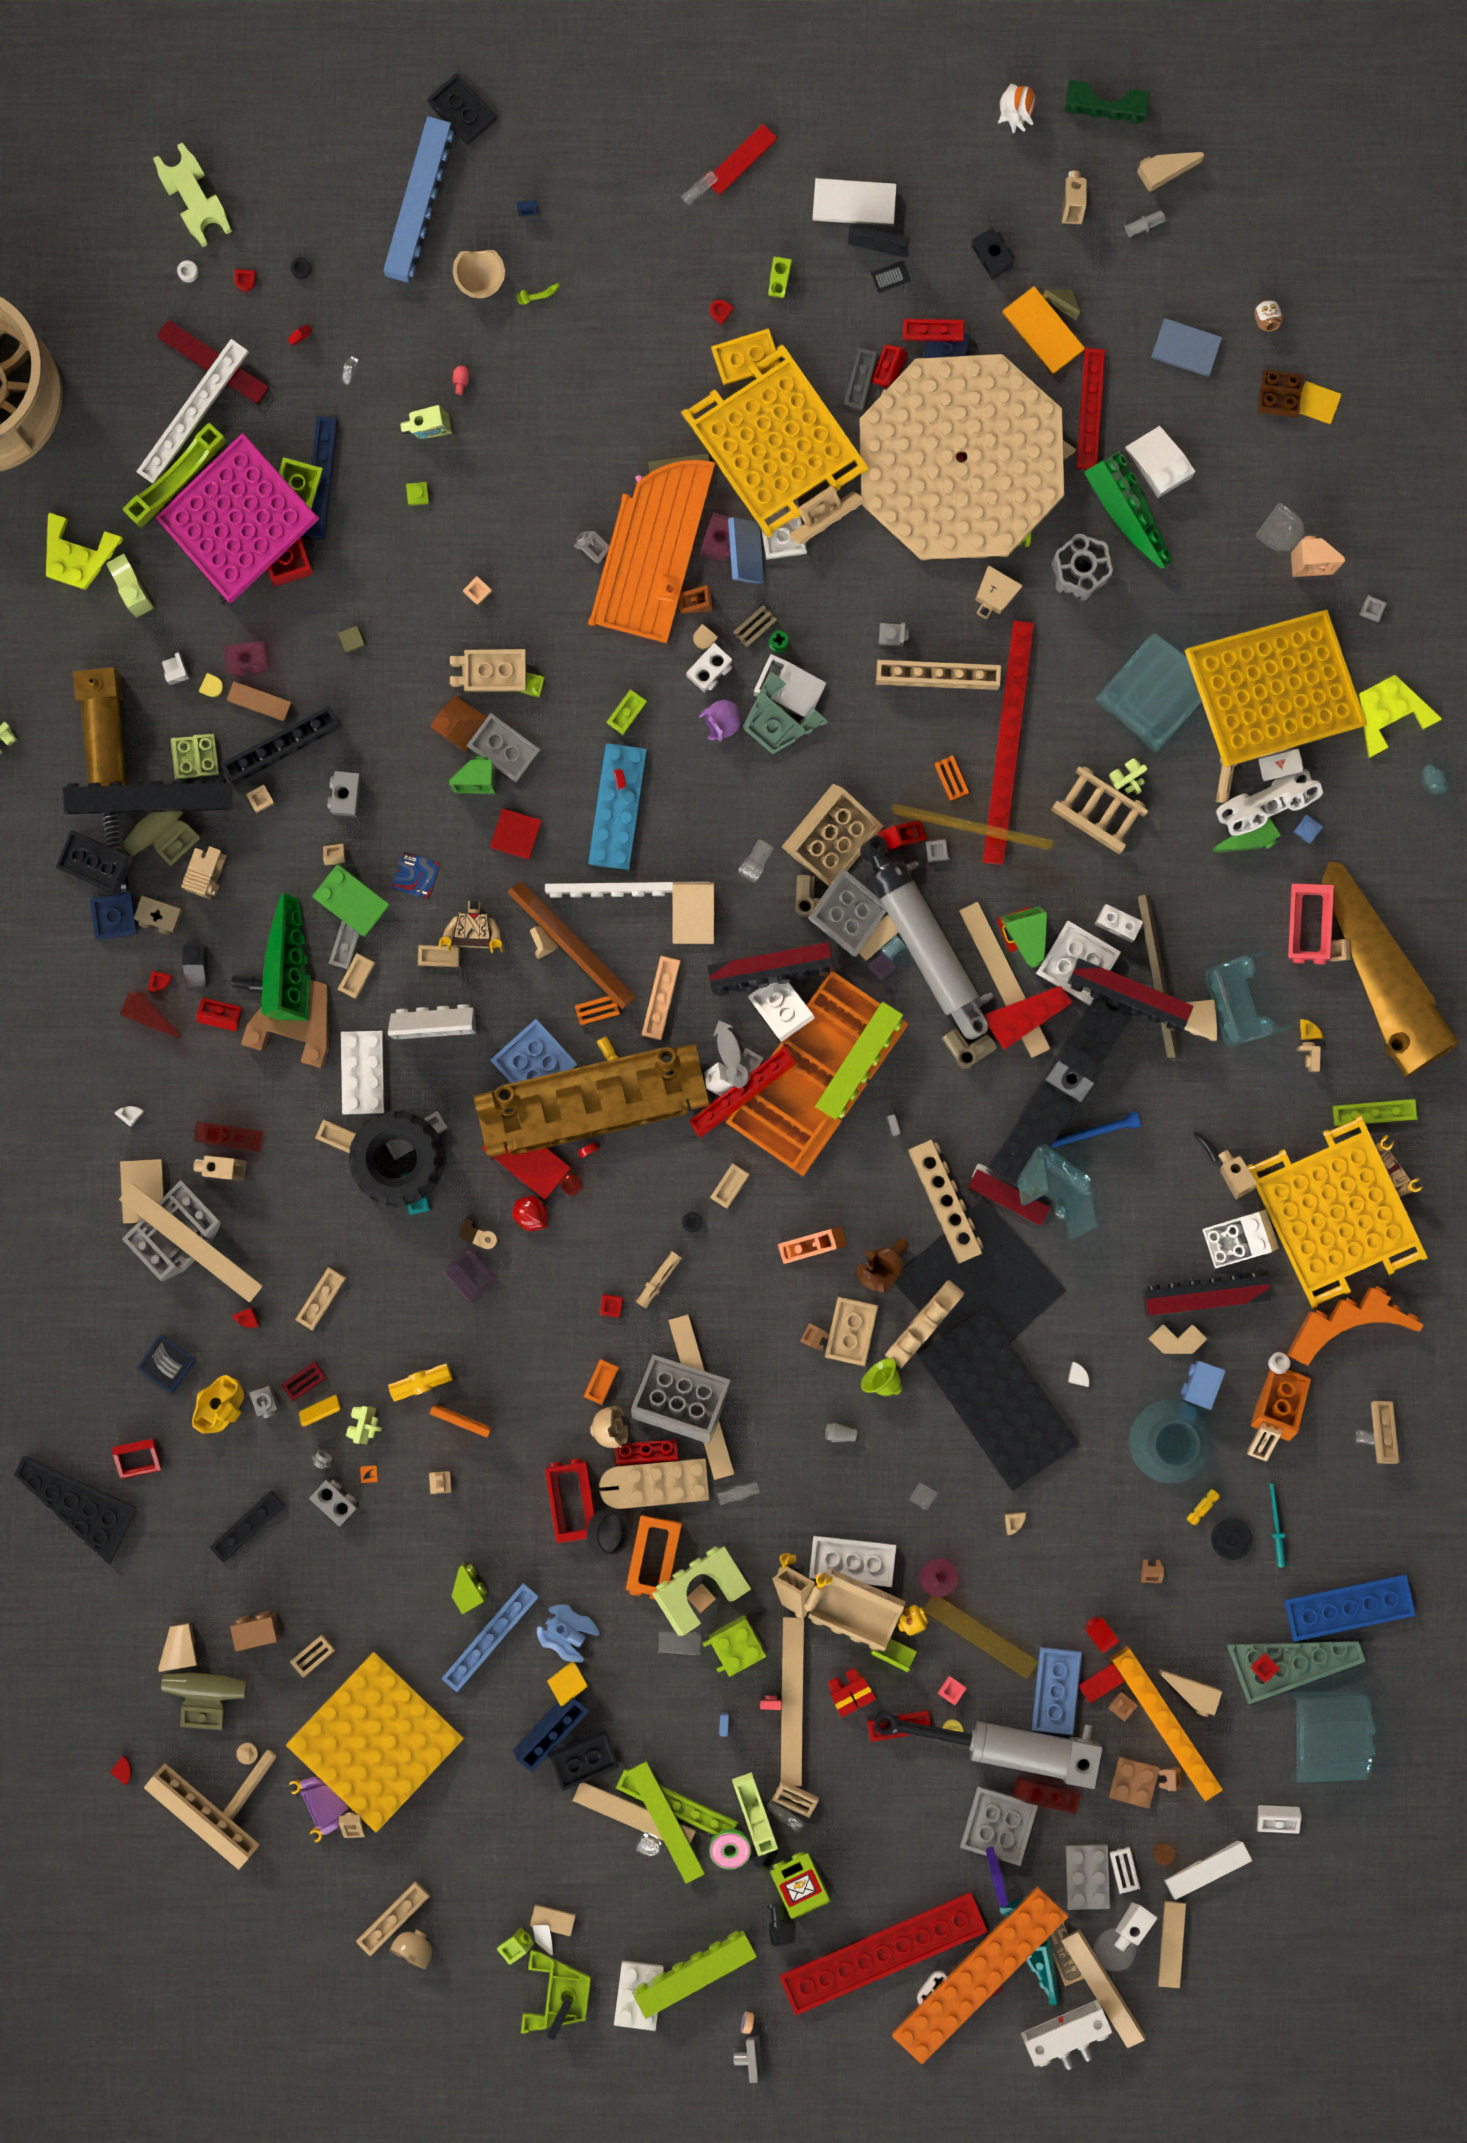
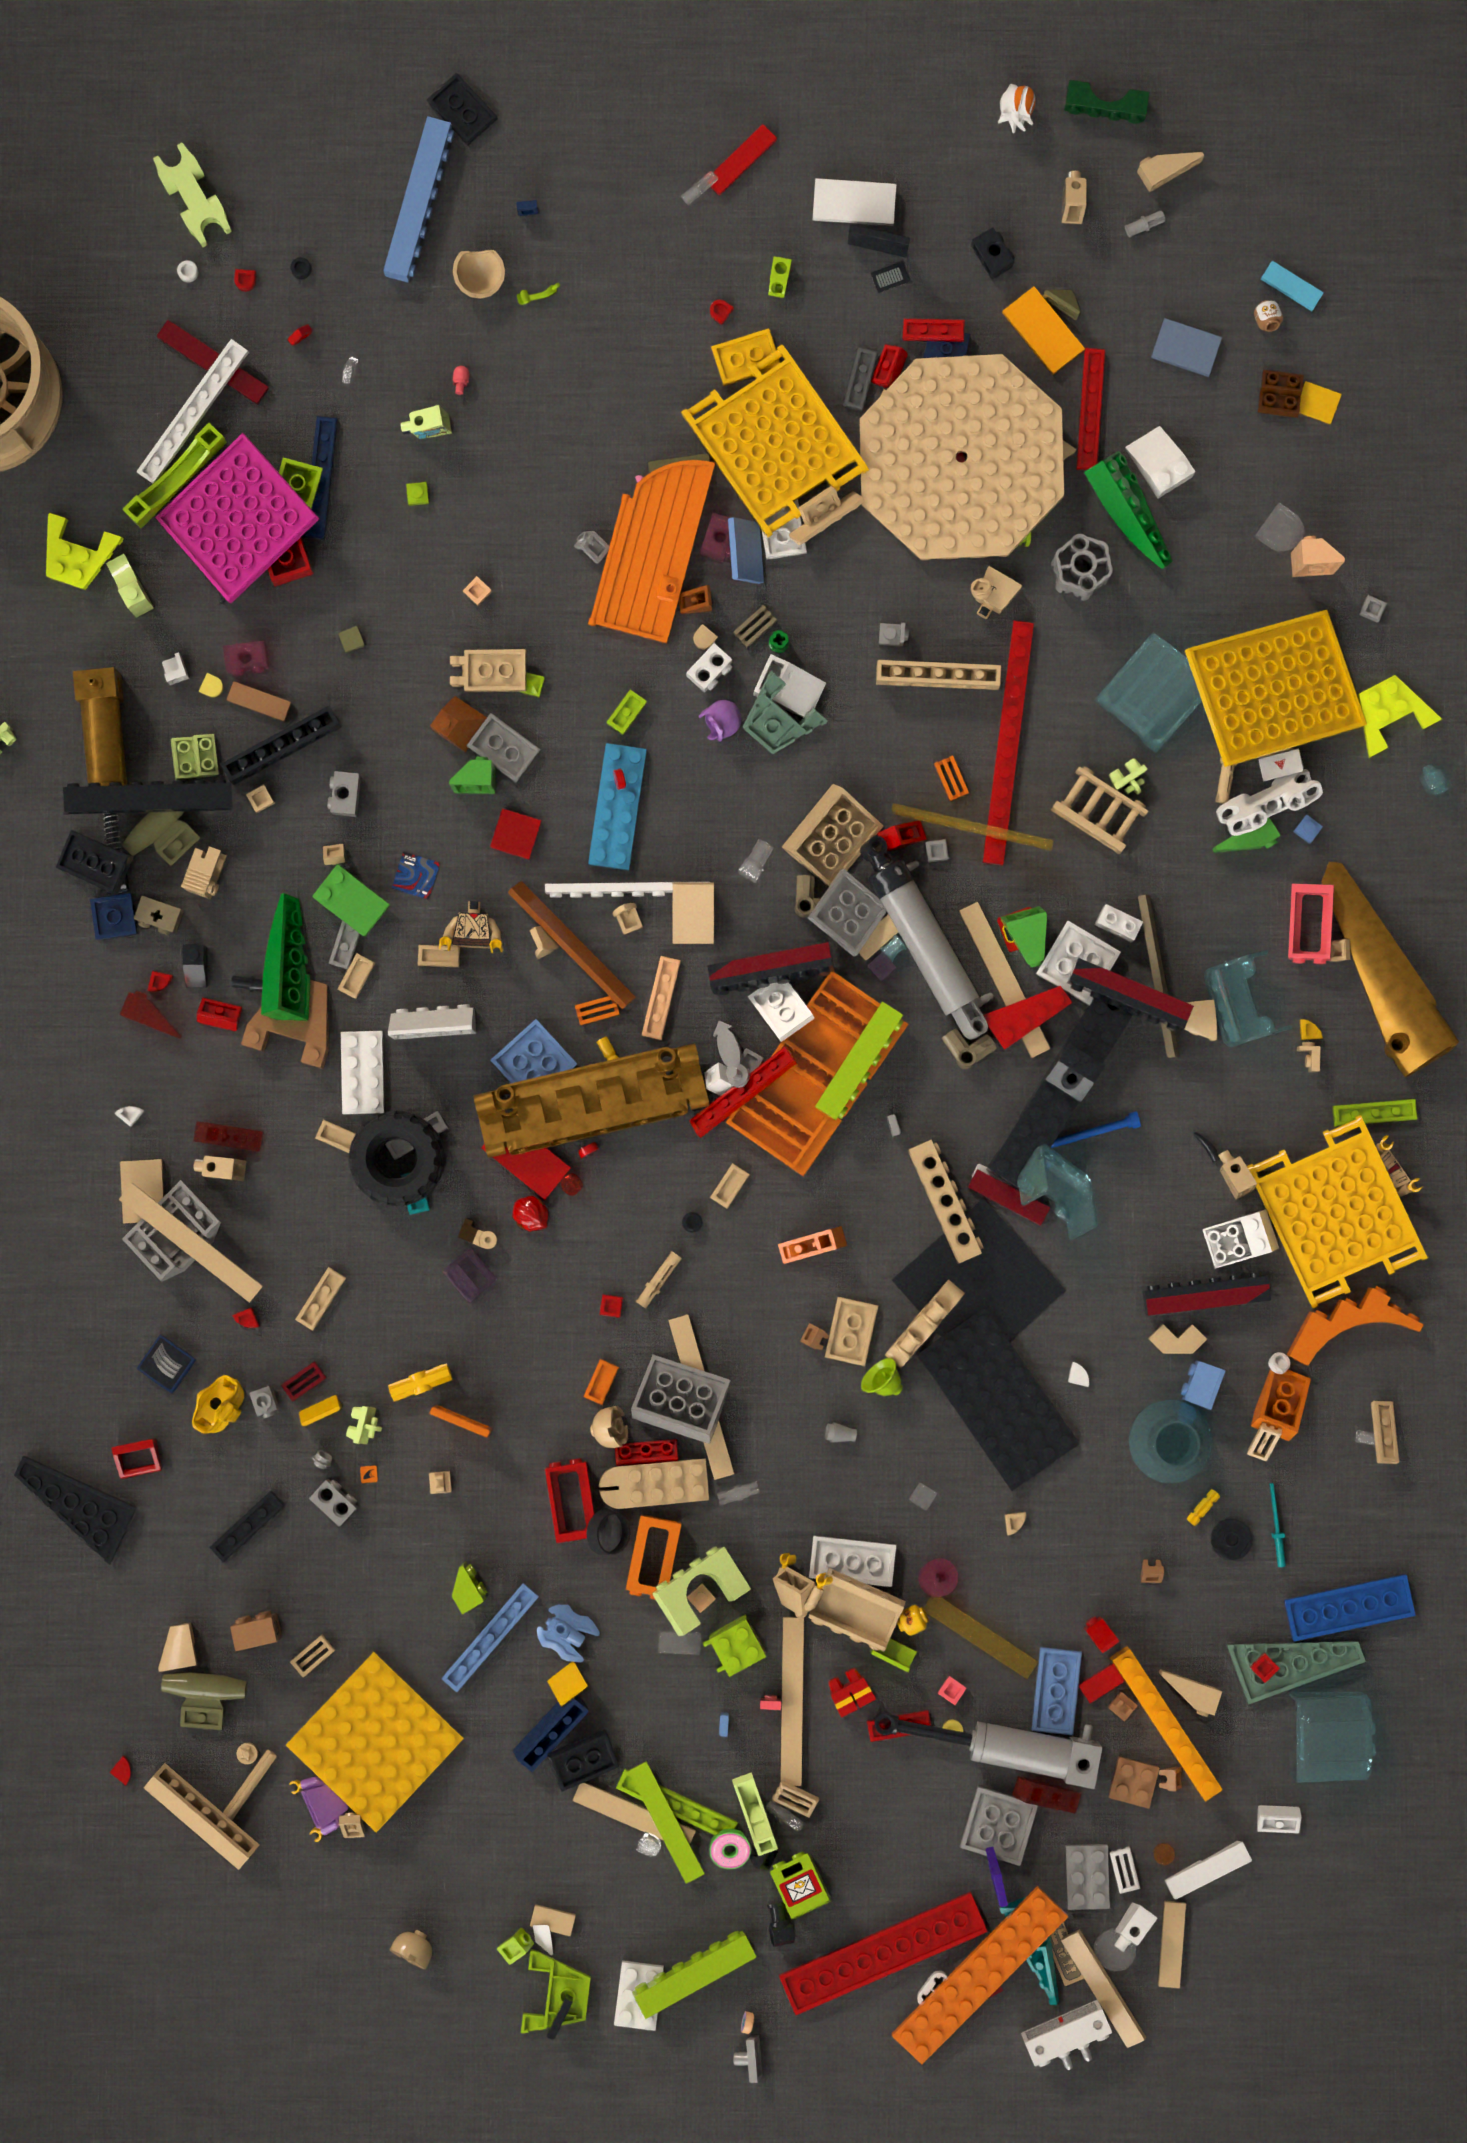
(393, 1918): tan tile -> none
(628, 918): none -> tan tile
(882, 1267): reddish brown piece -> none
(981, 588): none -> tan tile
(1292, 285): none -> medium azure tile

